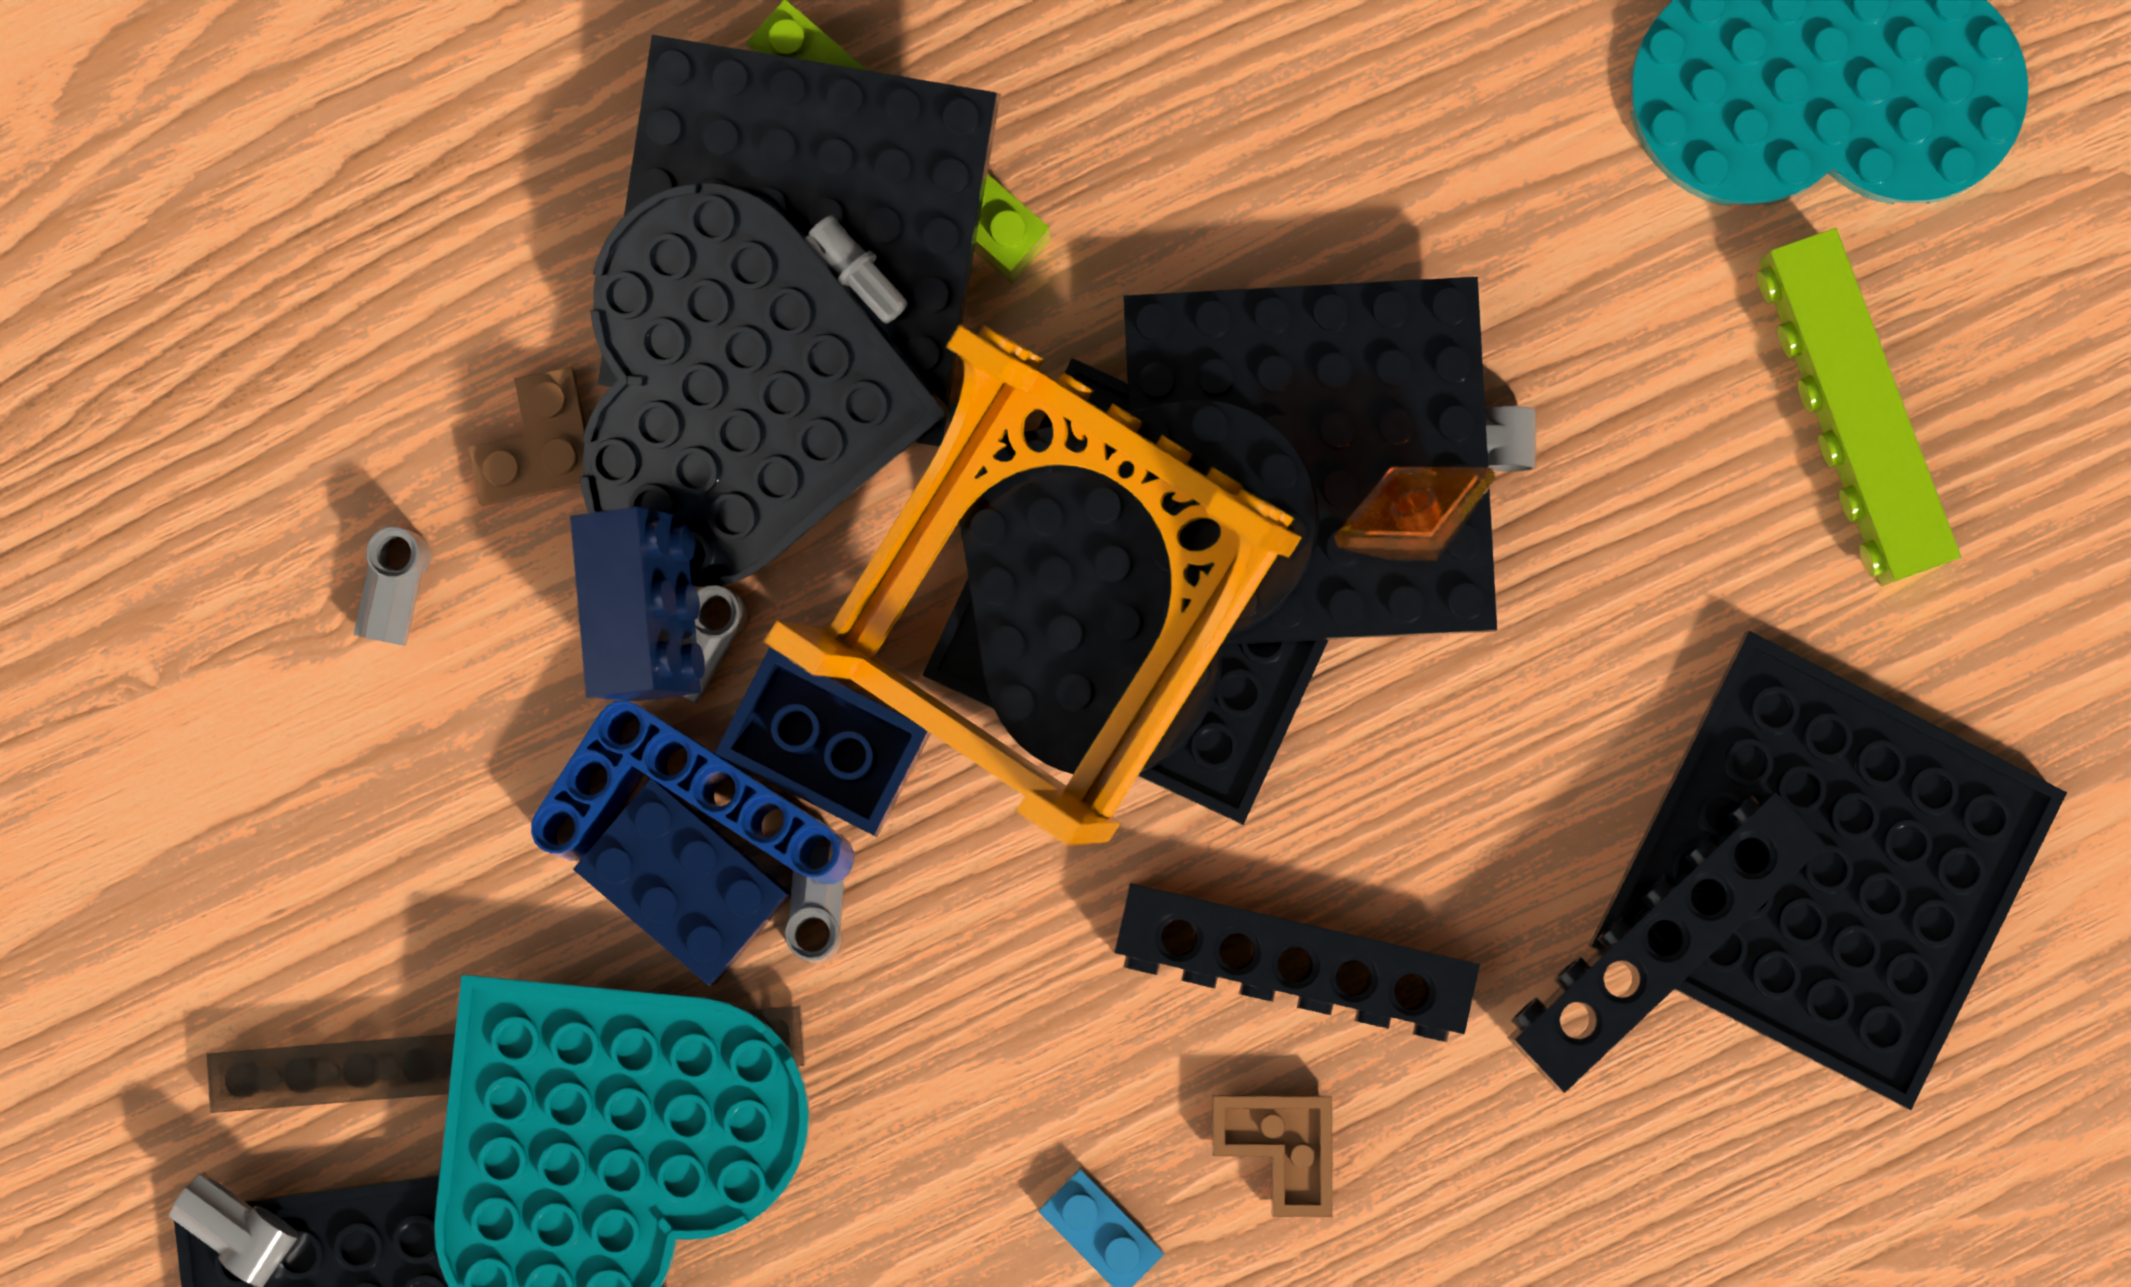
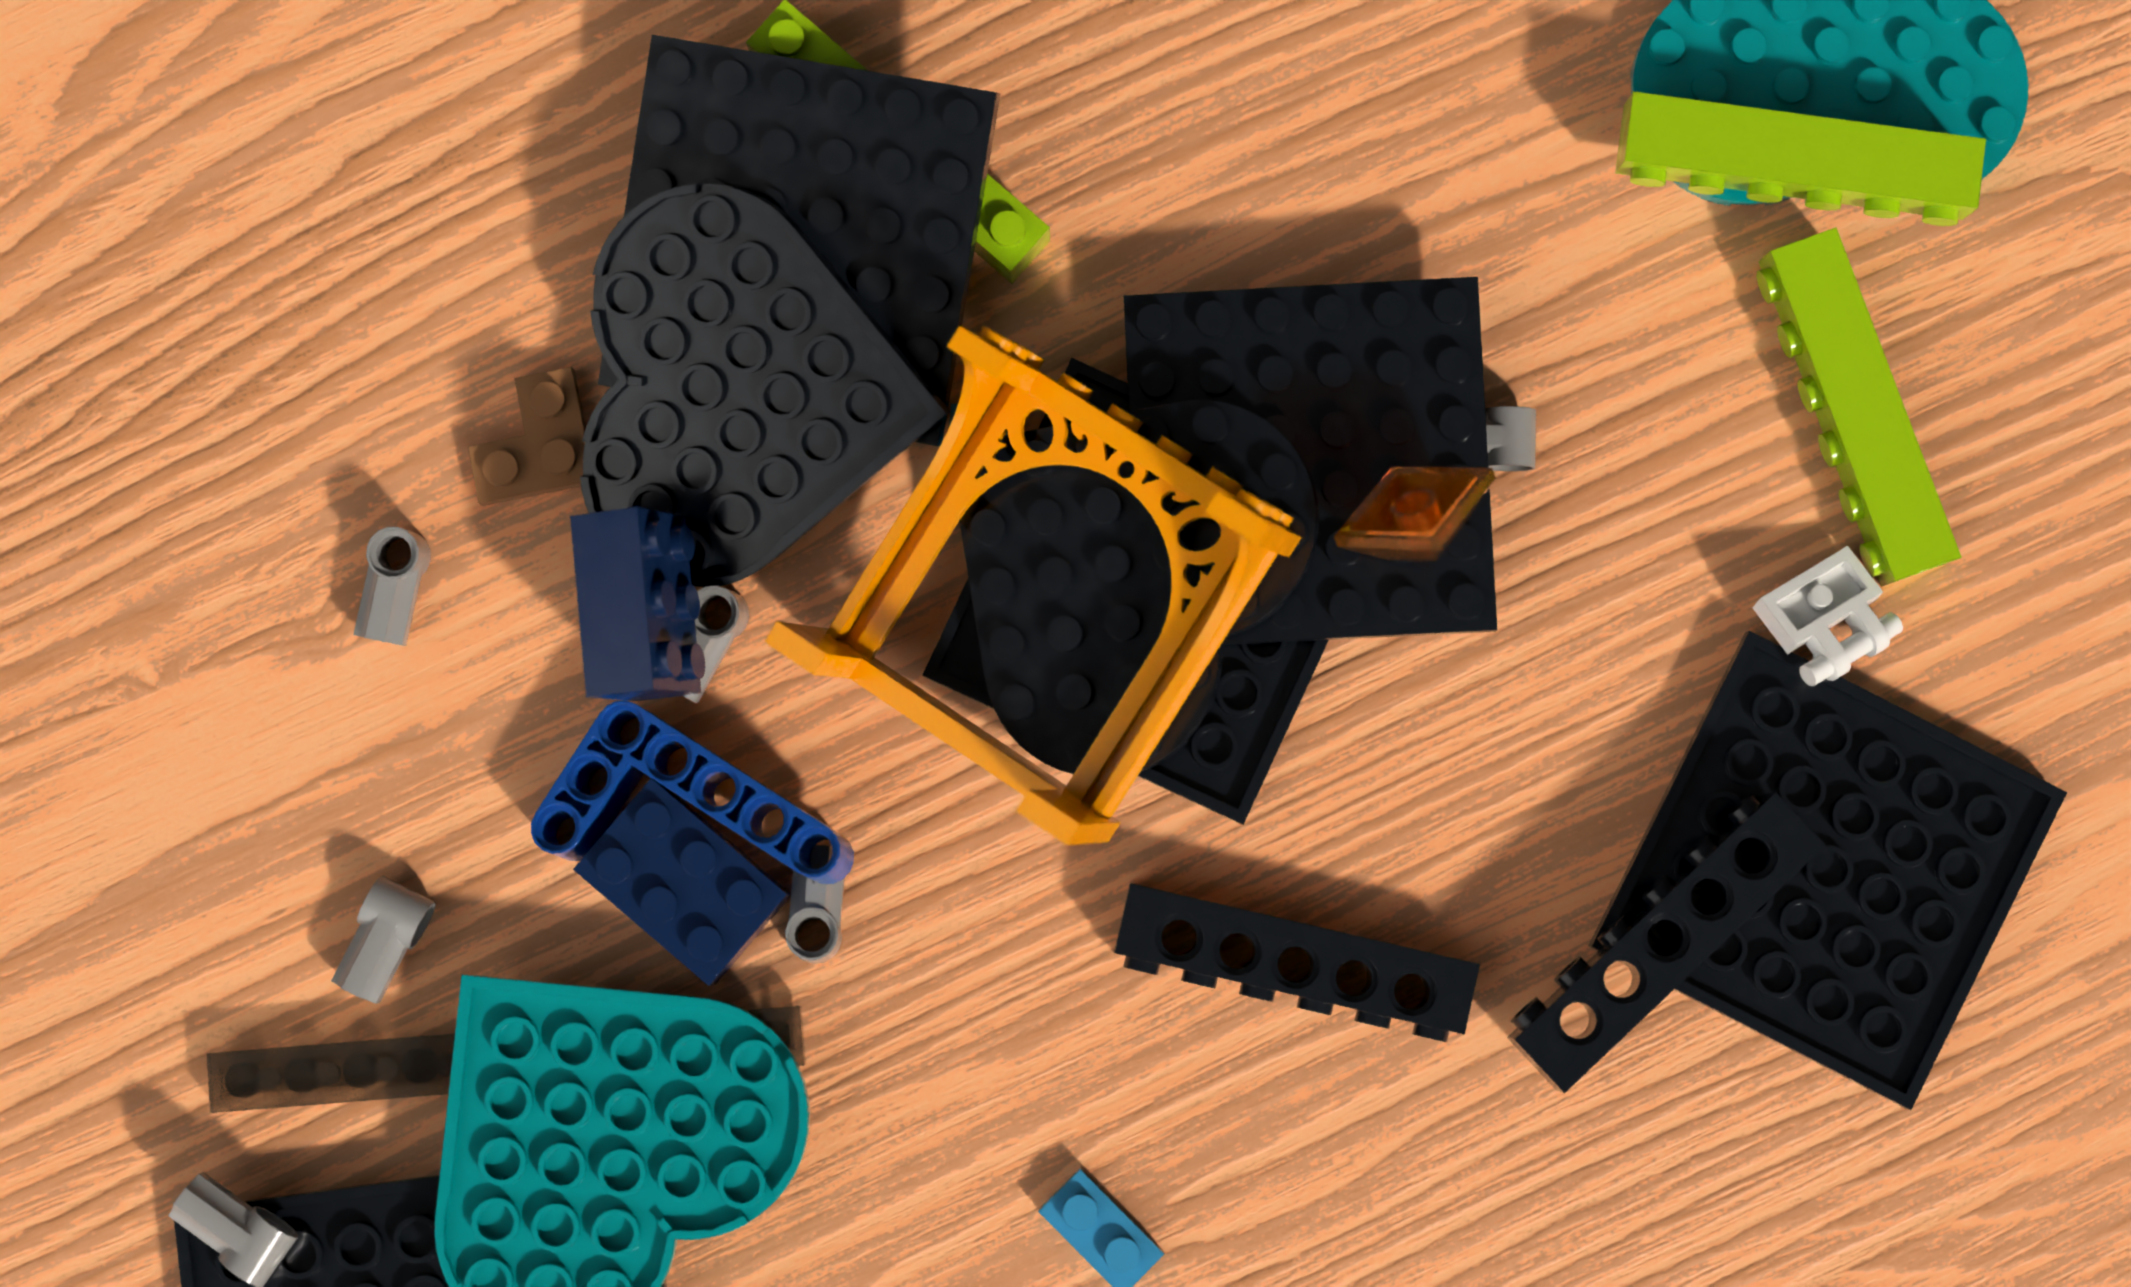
(389, 925): none -> light grey piece
(823, 742): dark blue brick -> none
(856, 268): light grey axle -> none
(1291, 1132): medium nougat plate -> none
(1800, 158): none -> lime brick
(1821, 599): none -> white plate

